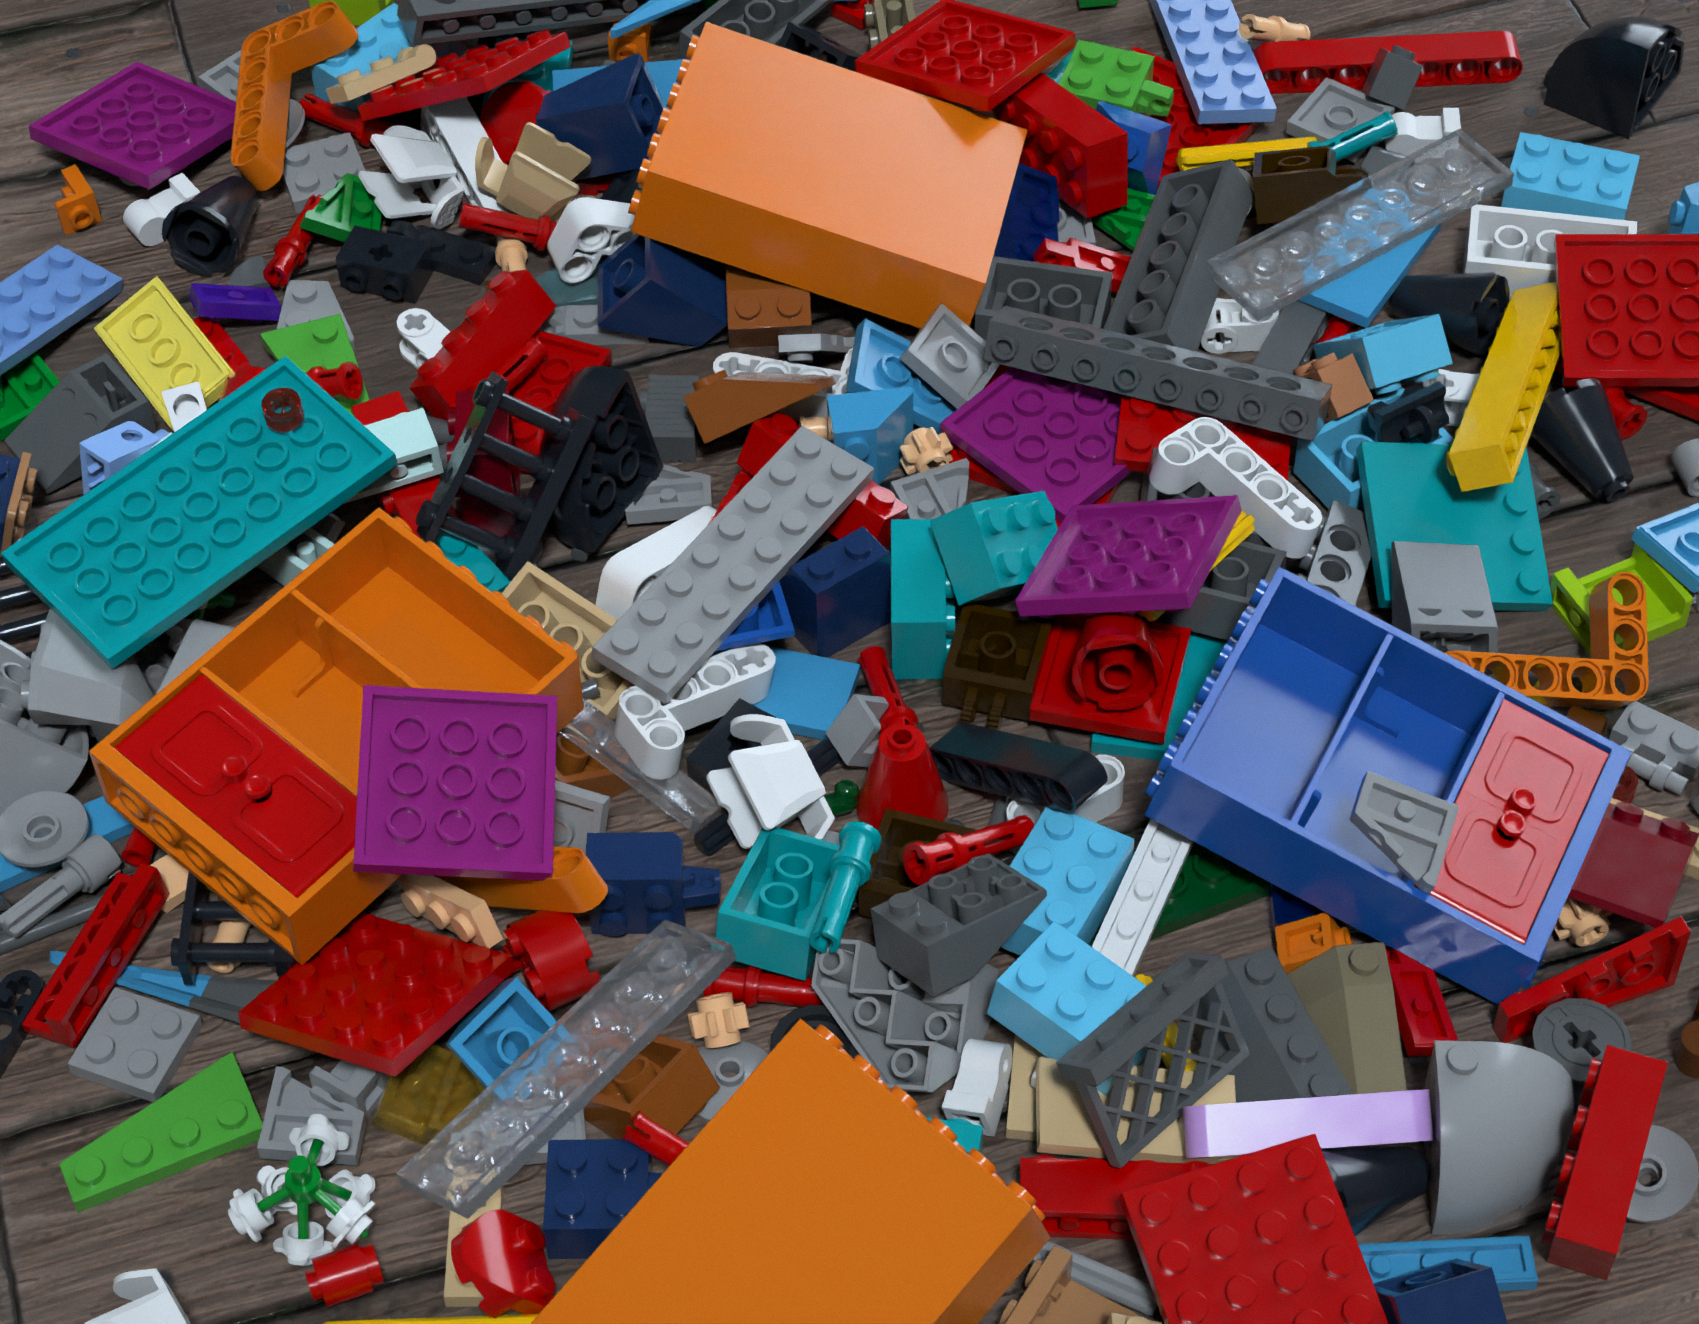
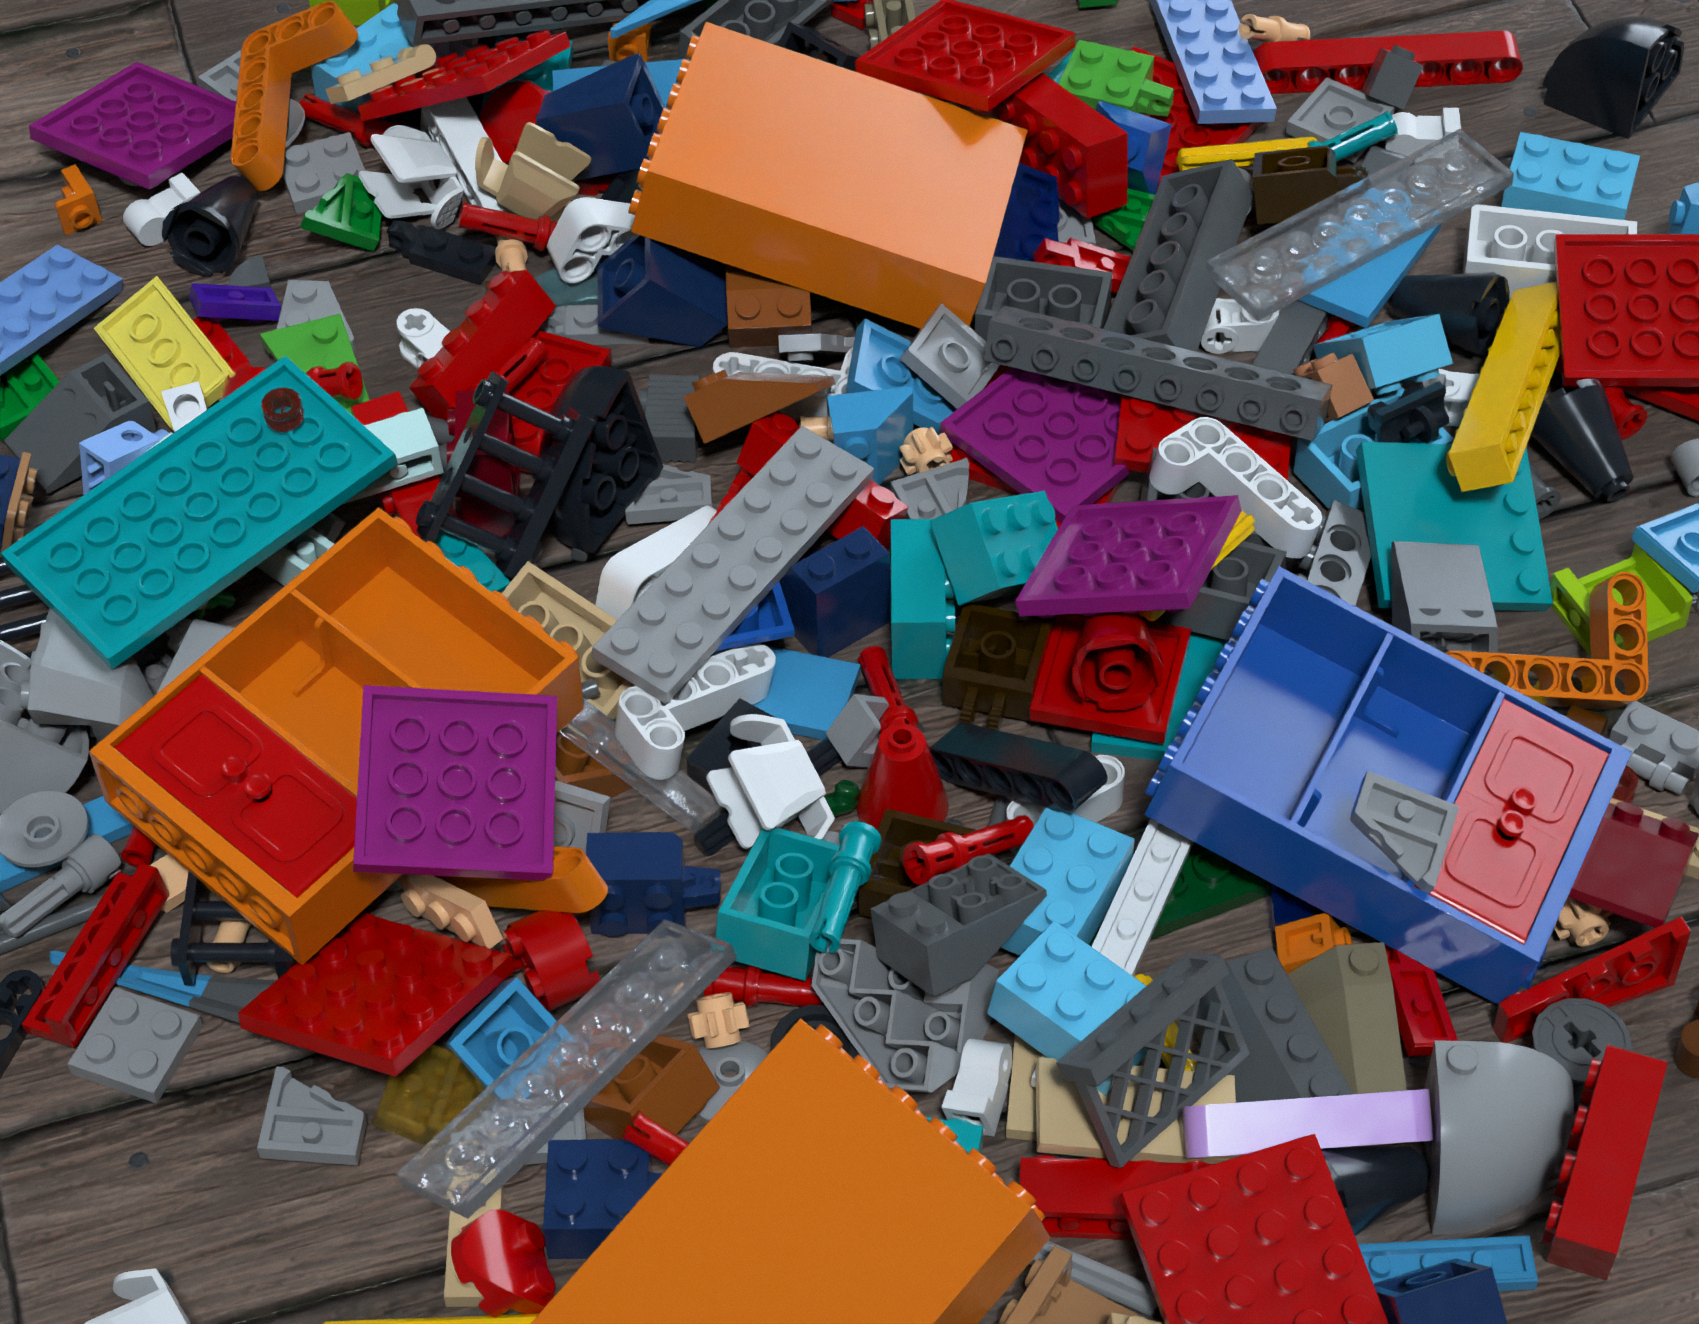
(176, 1132): bright green wing -> none
(291, 249): red pin -> none
(301, 1184): white plant -> none
(344, 1274): red brick -> none
(351, 1084): light grey panel -> none
(384, 264): black brick -> none
(1677, 1174): light grey dish -> none

